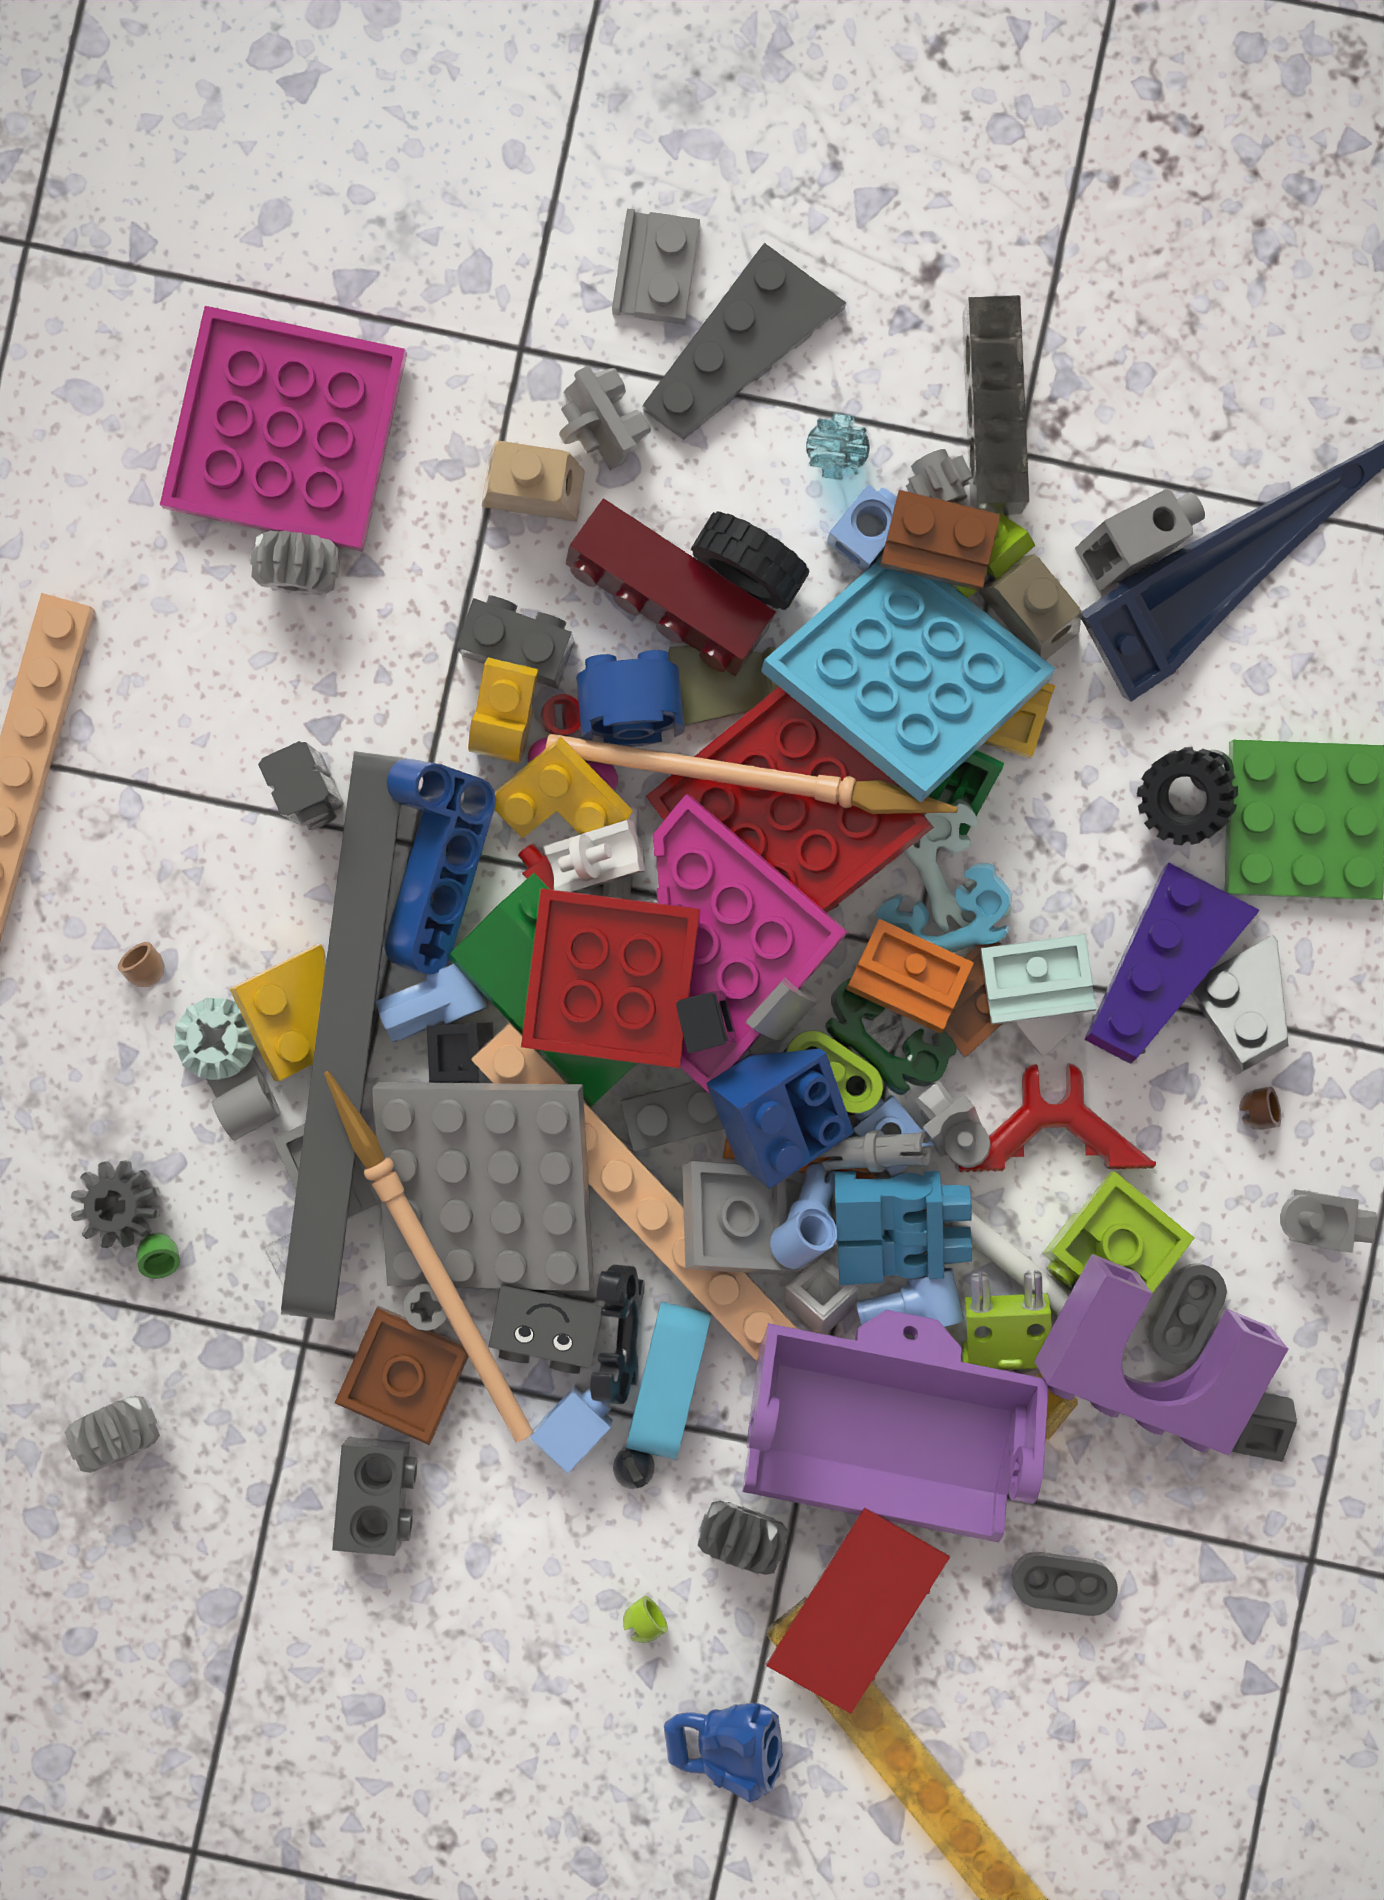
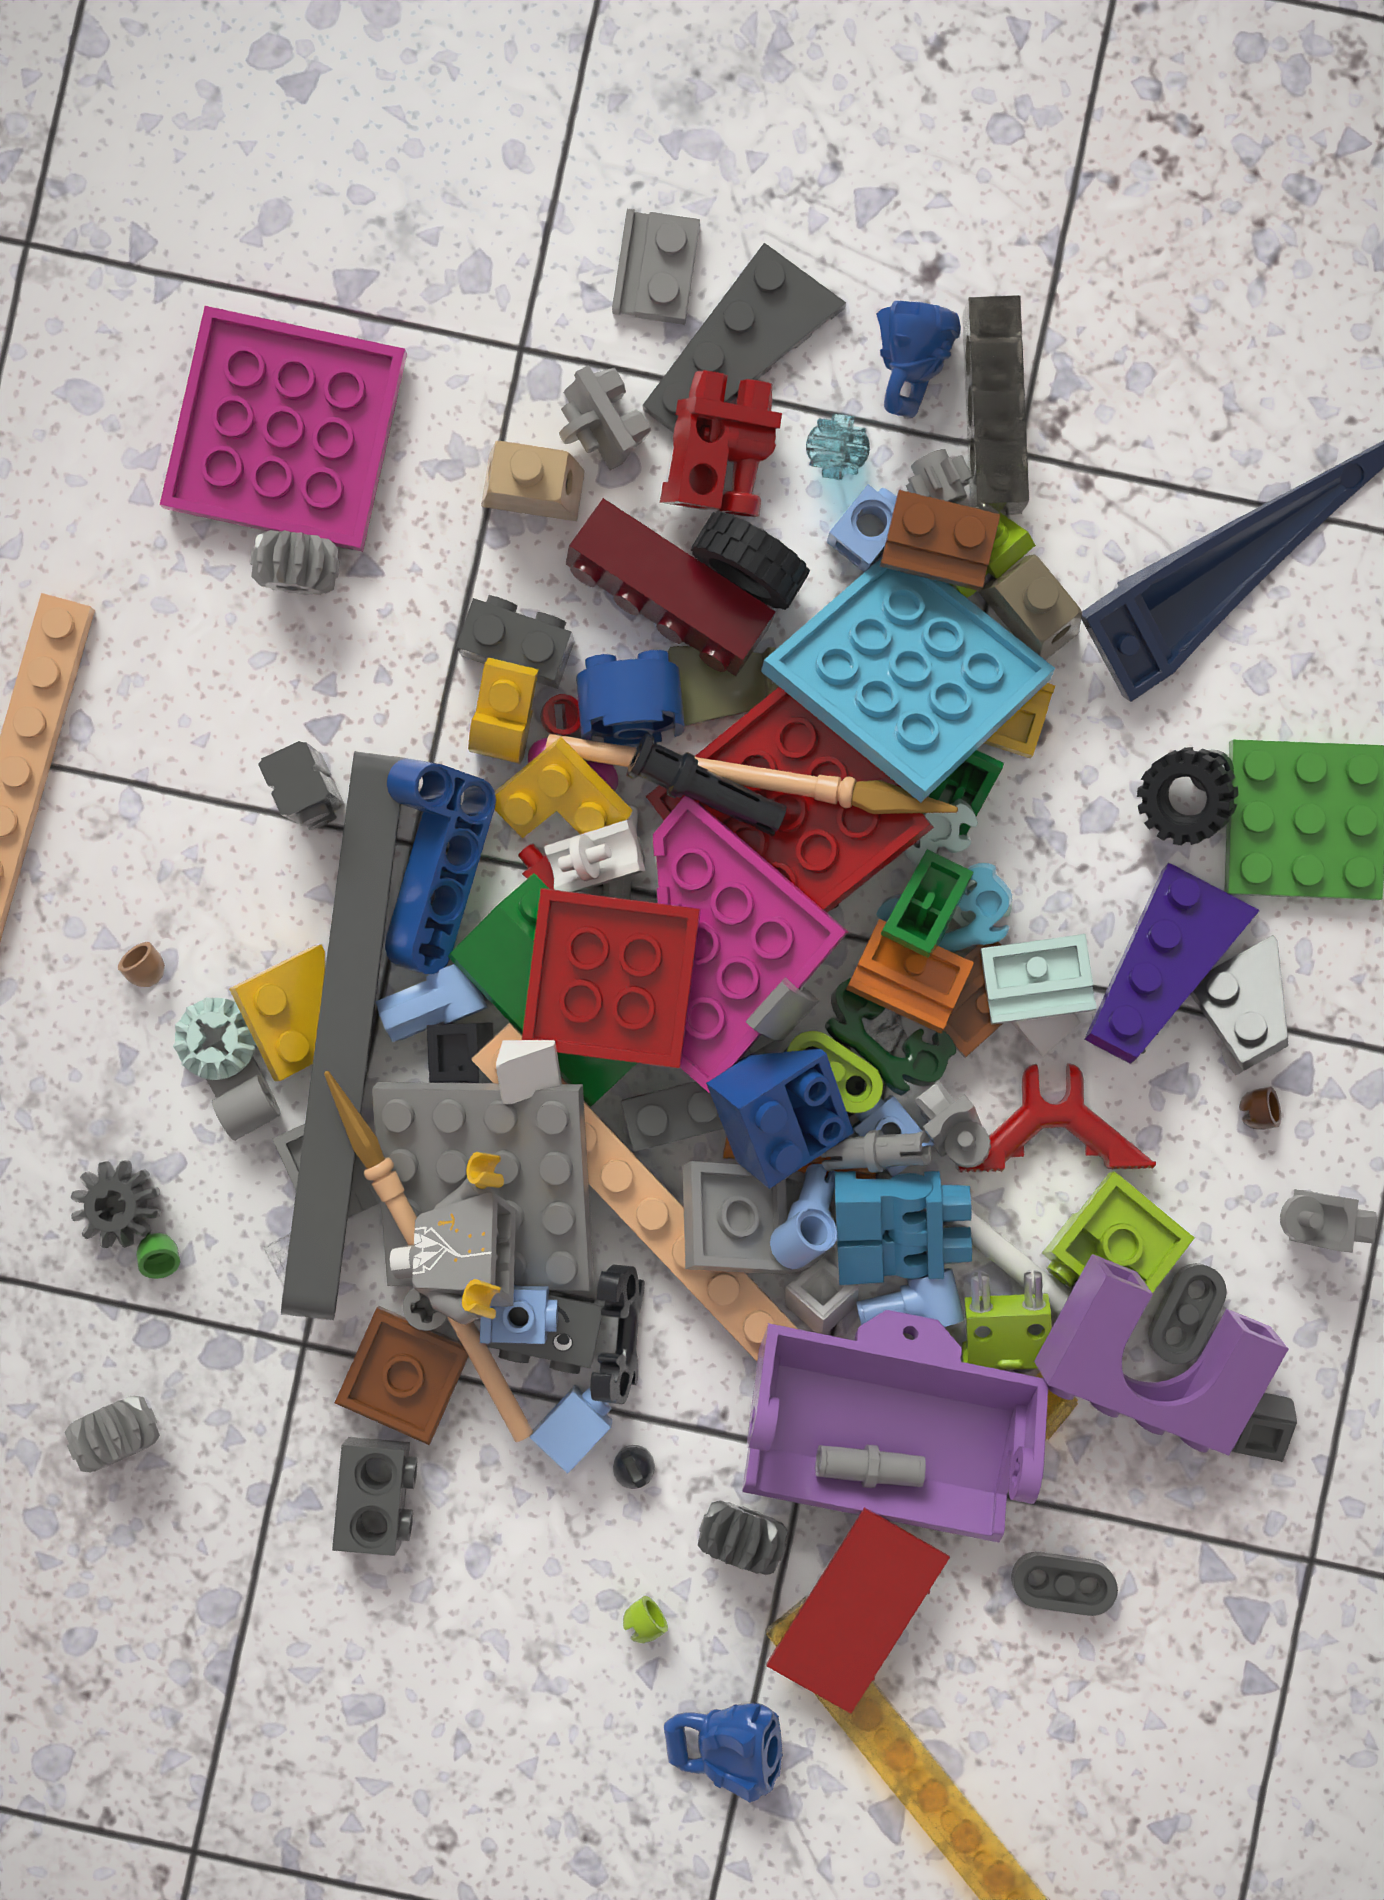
(464, 1248): none -> light grey torso
(526, 1067): none -> white slope
(541, 1312): none -> light blue brick
(668, 1380): medium azure beam -> none
(685, 777): none -> black pin
(706, 1021): black slope -> none
(718, 432): none -> red hips
(870, 1466): none -> light grey pin
(914, 348): none -> blue piece
(927, 904): none -> green slope
(1139, 536): light grey torso -> none

